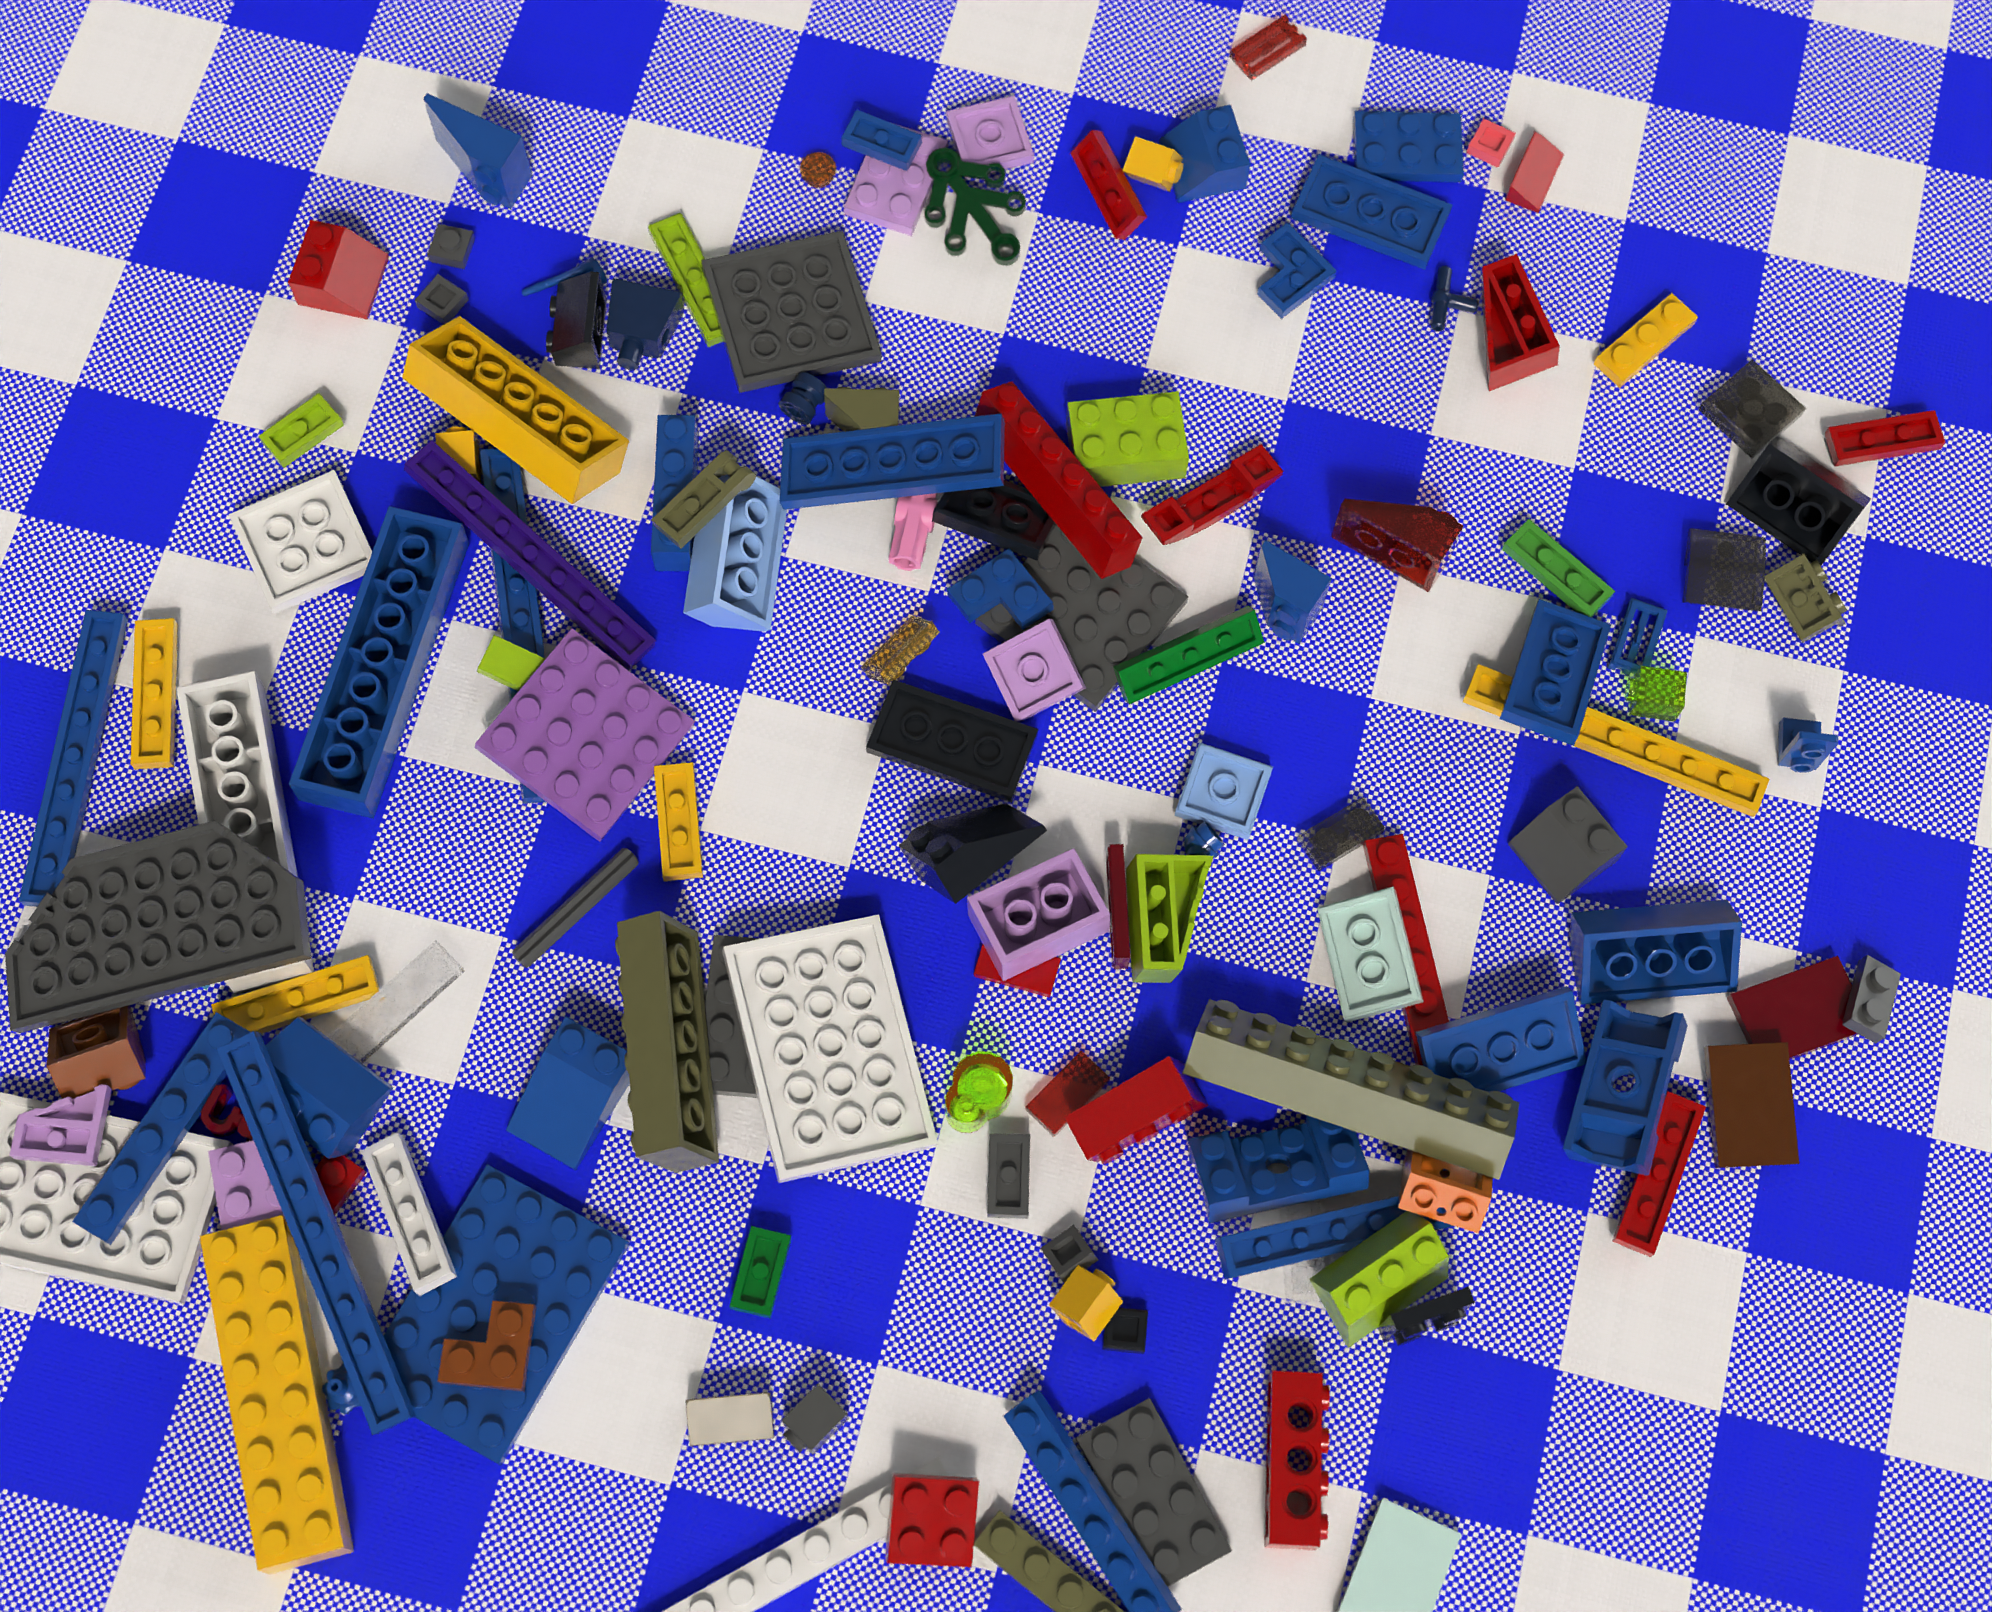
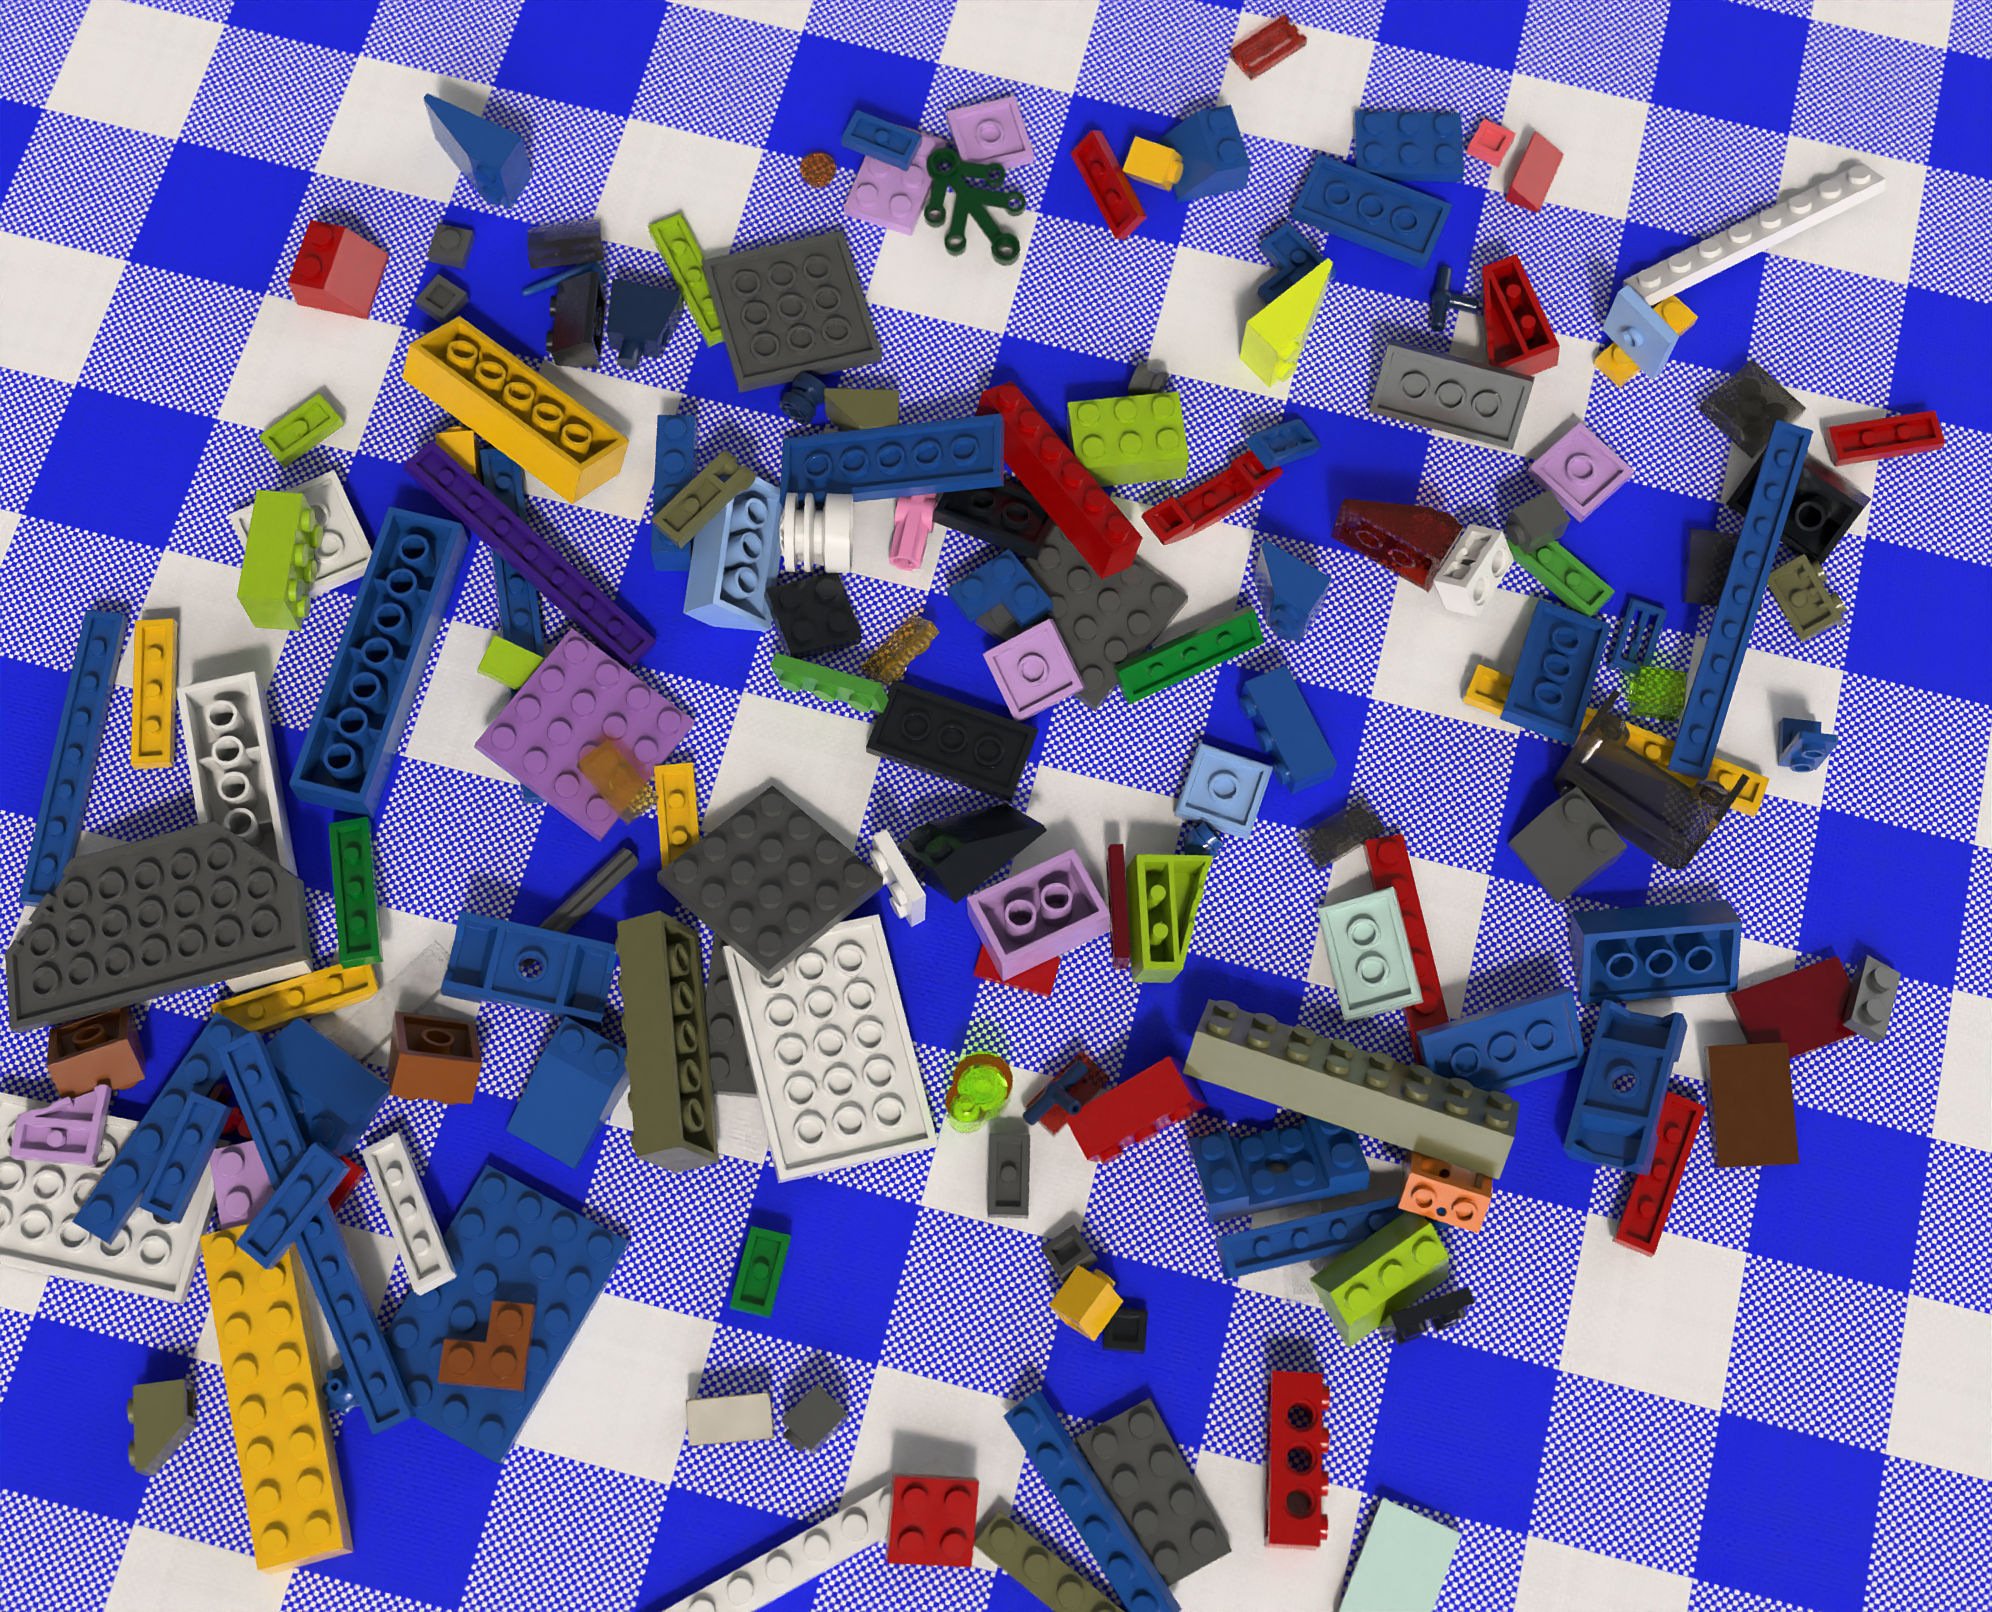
(162, 1421): none -> olive slope
(185, 1157): none -> blue plate
(279, 560): none -> lime brick
(293, 1205): none -> blue plate
(355, 893): none -> green plate
(433, 1058): none -> dark orange slope
(488, 960): none -> blue piece
(565, 244): none -> clear smoke slope
(617, 782): none -> clear yellow plate
(770, 881): none -> dark grey plate
(813, 616): none -> black plate
(818, 532): none -> white wheel
(829, 684): none -> bright green plate
(907, 895): none -> white plate
(1057, 1093): none -> dark blue piece
(1147, 381): none -> dark grey wheel
(1280, 330): none -> neon yellow slope
(1283, 443): none -> blue plate
(1287, 730): none -> blue brick
(1451, 394): none -> dark grey plate
(1473, 570): none -> white brick
(1537, 522): none -> dark grey brick
(1580, 472): none -> lavender plate
(1638, 796): none -> clear smoke windscreen
(1640, 332): none -> light blue plate
(1739, 601): none -> blue plate
(1756, 234): none -> white plate

